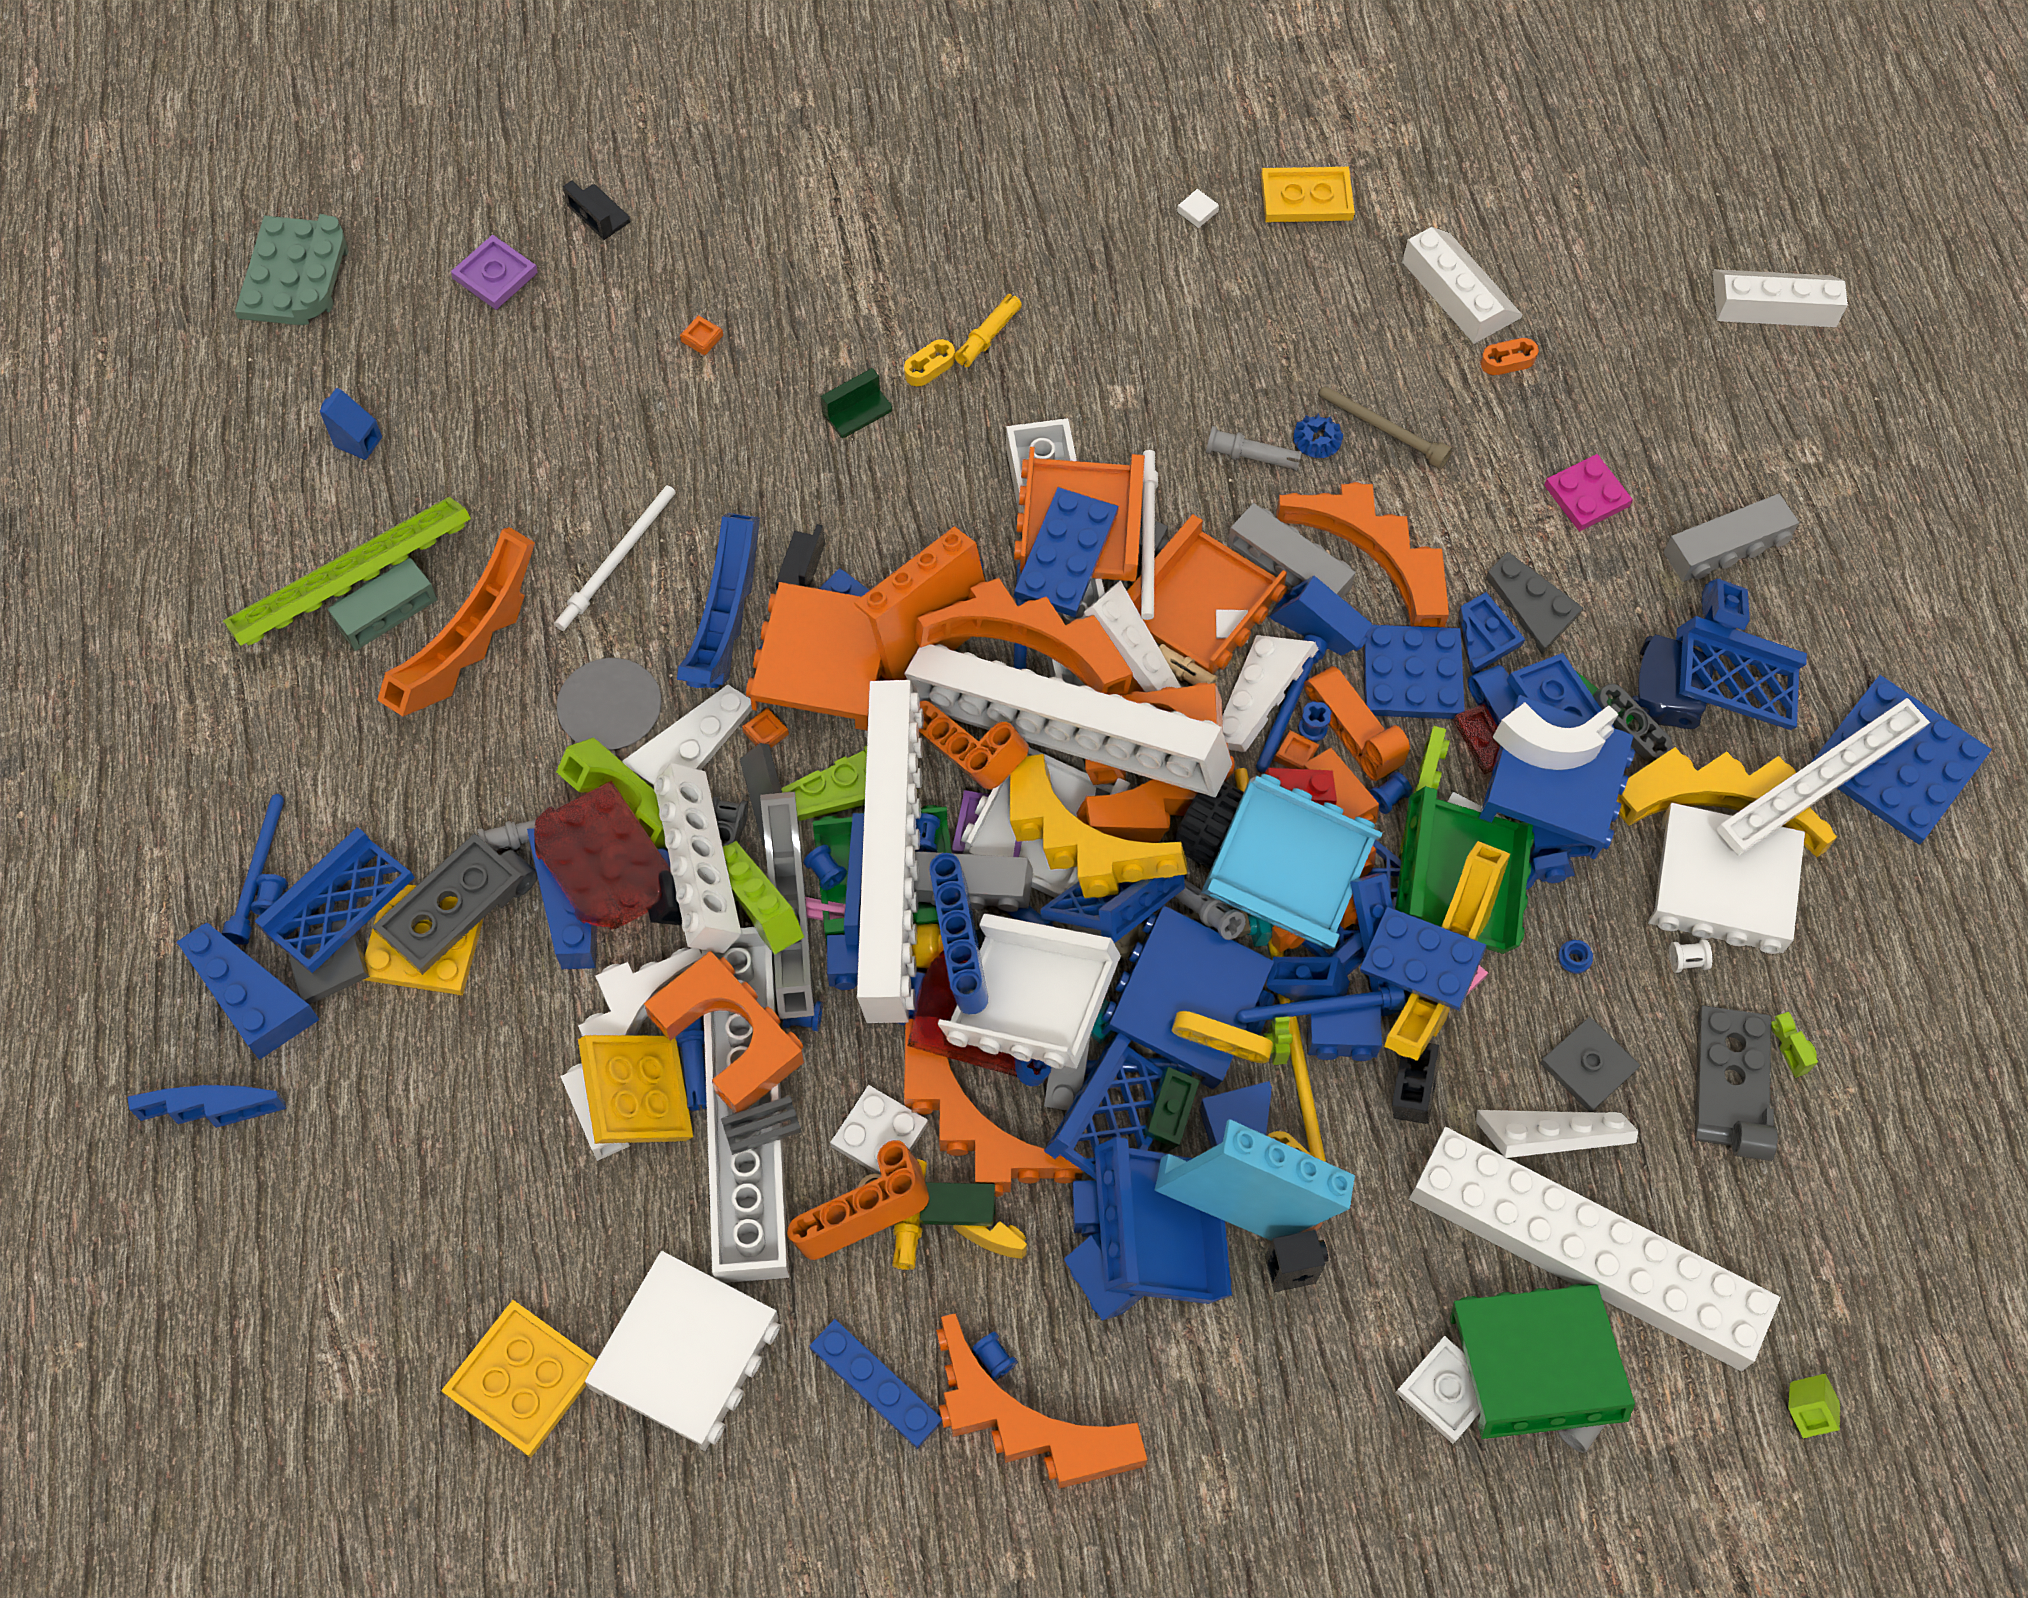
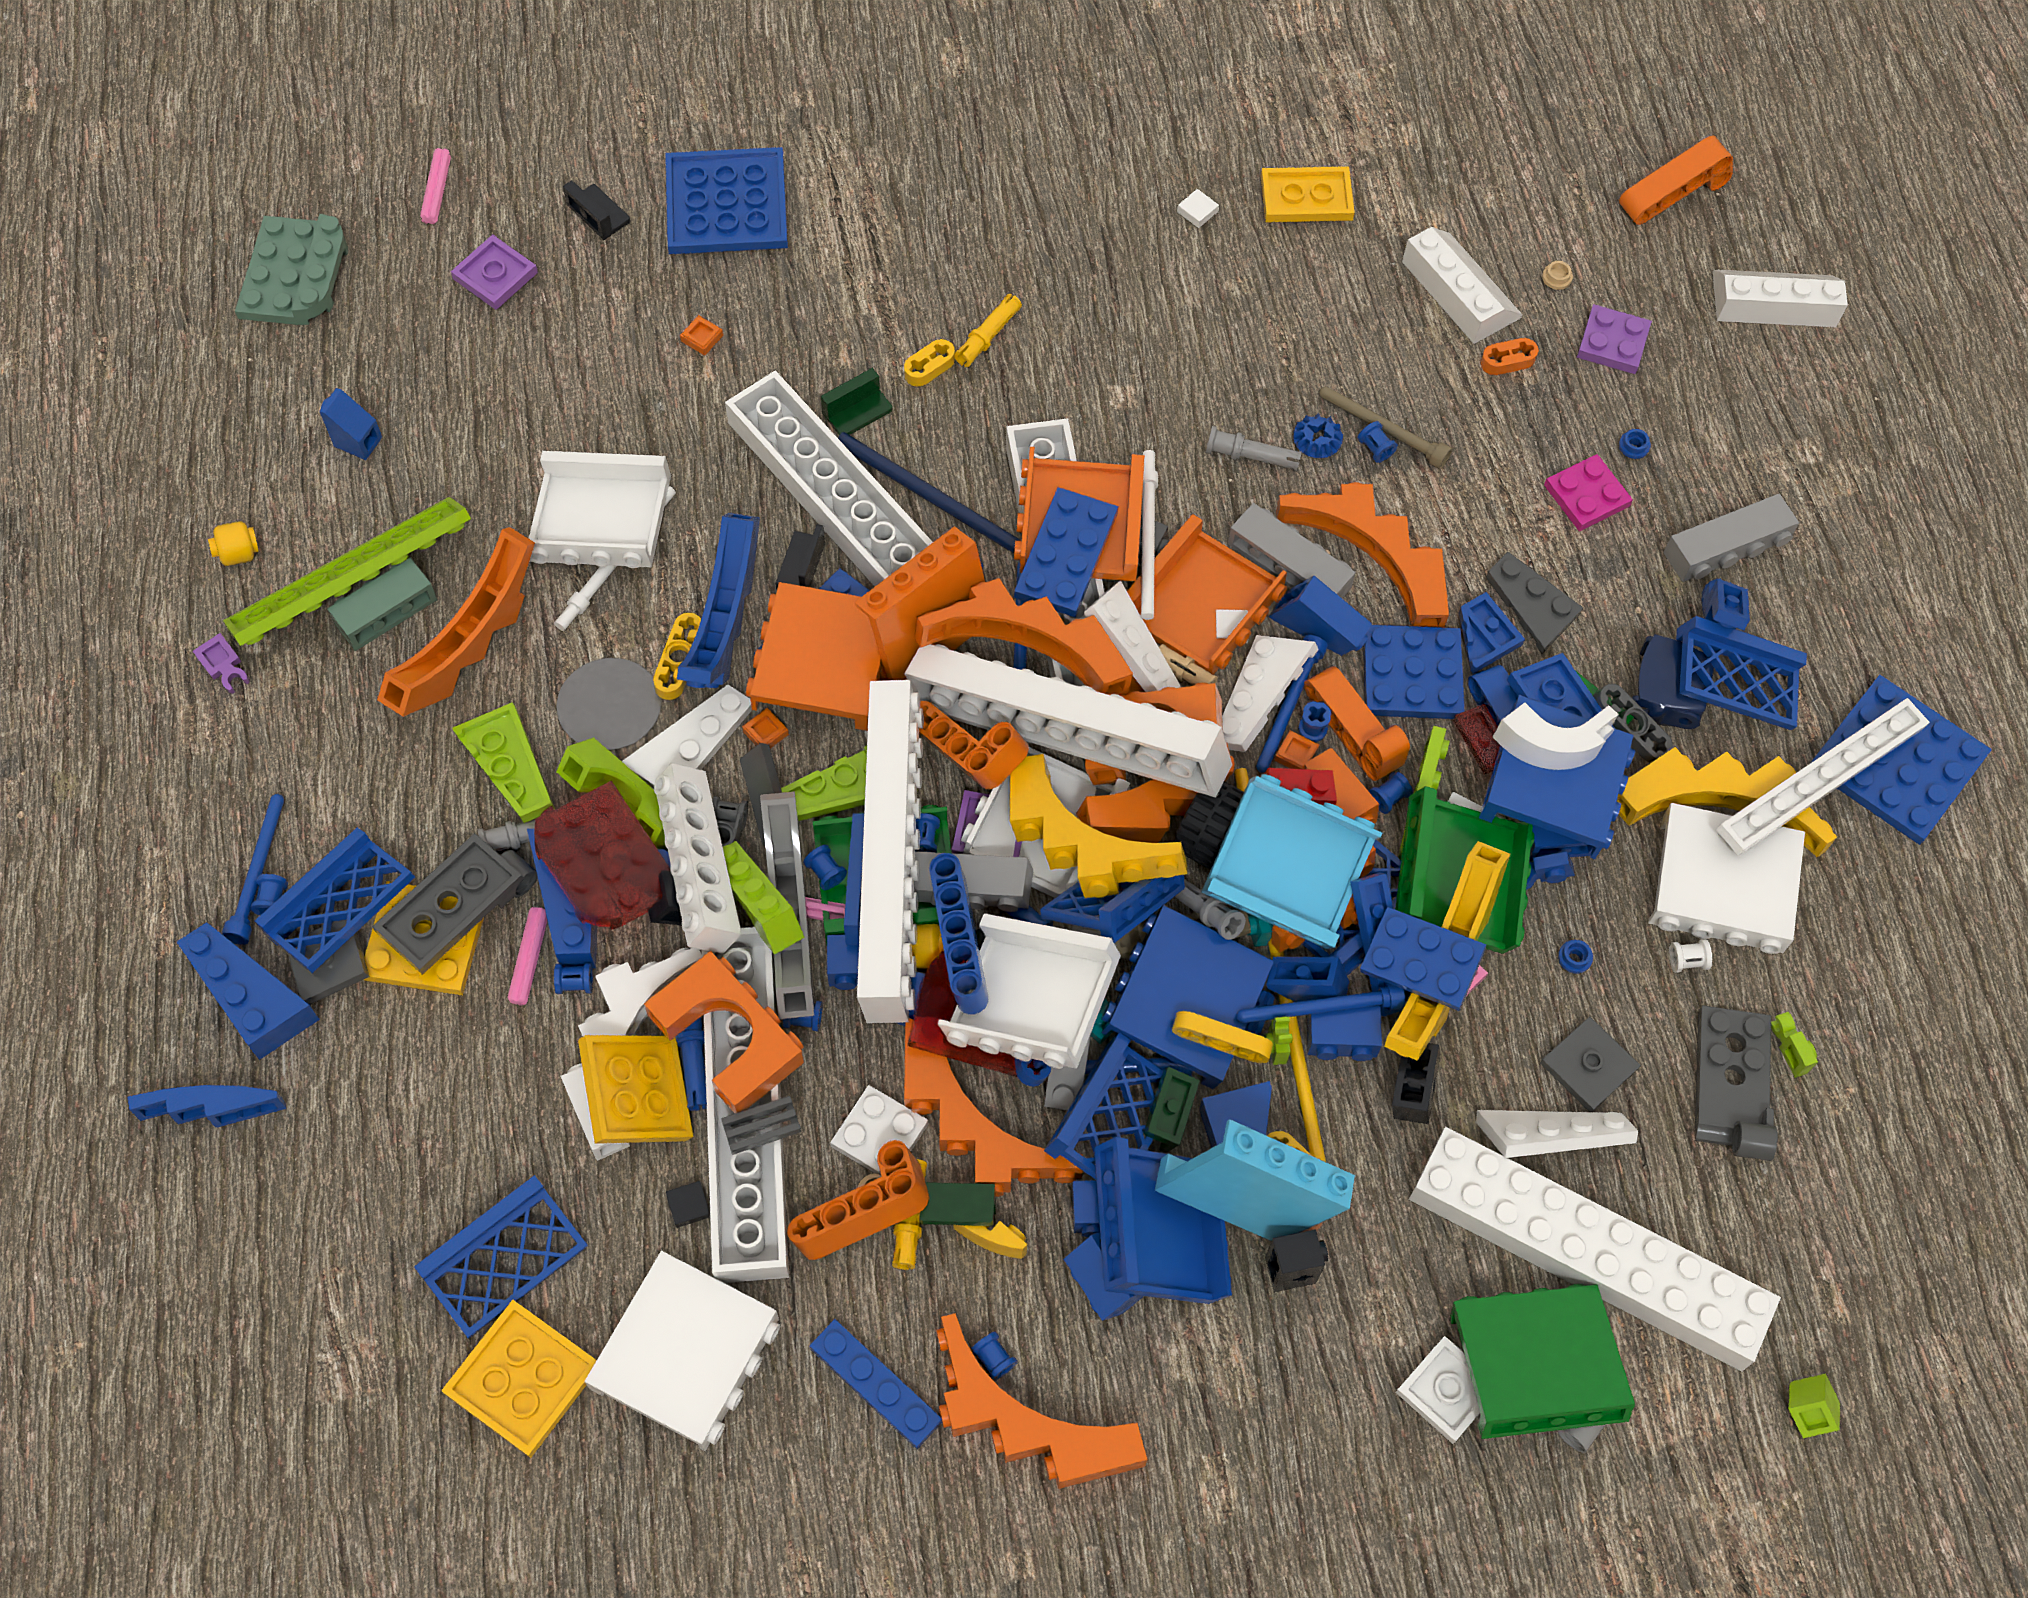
(220, 660): none -> medium lavender plate
(233, 543): none -> yellow head
(435, 186): none -> bright pink axle
(481, 1232): none -> blue fence
(506, 756): none -> lime wing
(527, 956): none -> bright pink axle
(573, 978): none -> blue bush
(599, 508): none -> white panel
(674, 643): none -> yellow beam
(688, 1204): none -> black tile
(726, 200): none -> blue plate
(825, 477): none -> white brick
(929, 492): none -> dark blue piece
(1377, 441): none -> blue bush
(1557, 275): none -> tan plate
(1614, 339): none -> medium lavender plate
(1638, 438): none -> blue plate
(1699, 165): none -> orange beam

